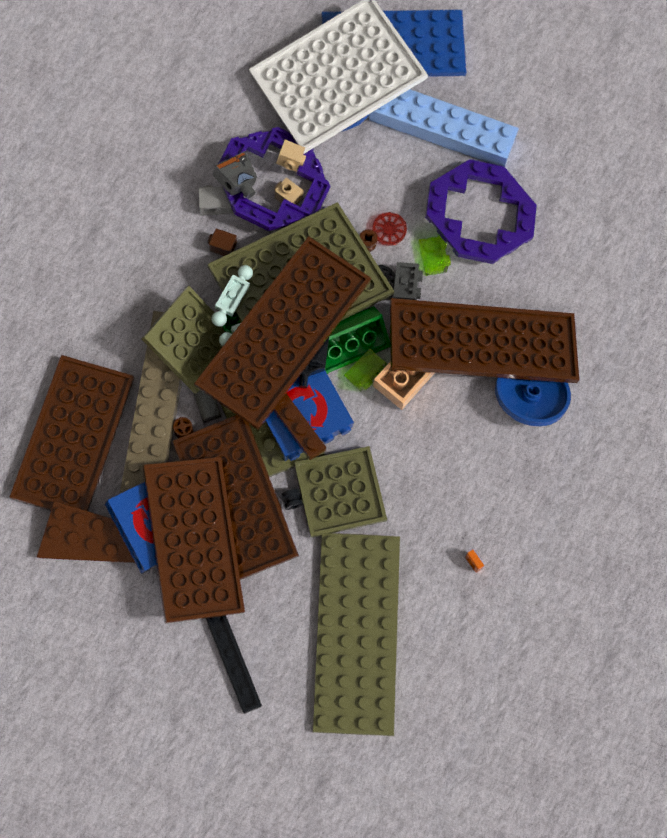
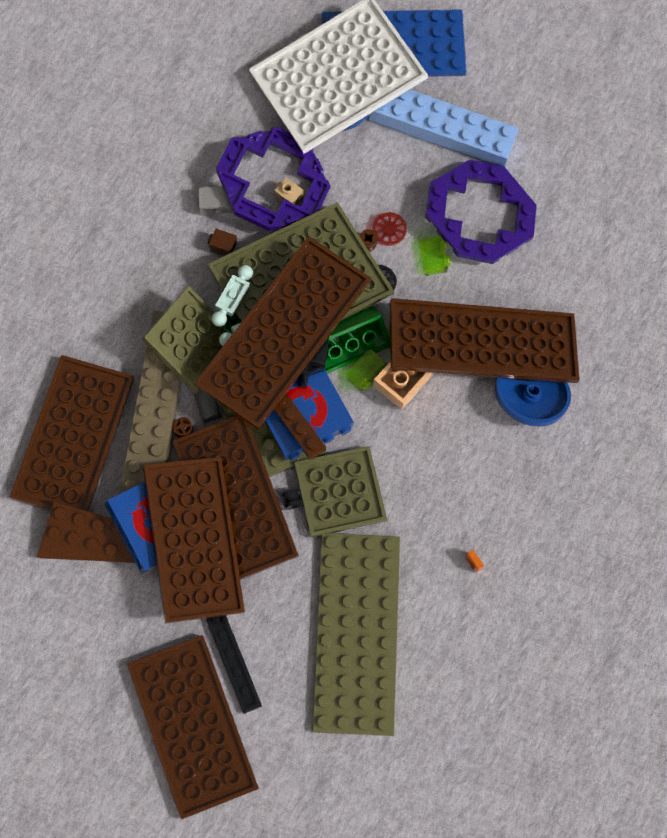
(192, 727): none -> reddish brown plate
(236, 175): dark grey torso -> none
(291, 156): tan brick -> none
(407, 281): dark grey bracket -> none

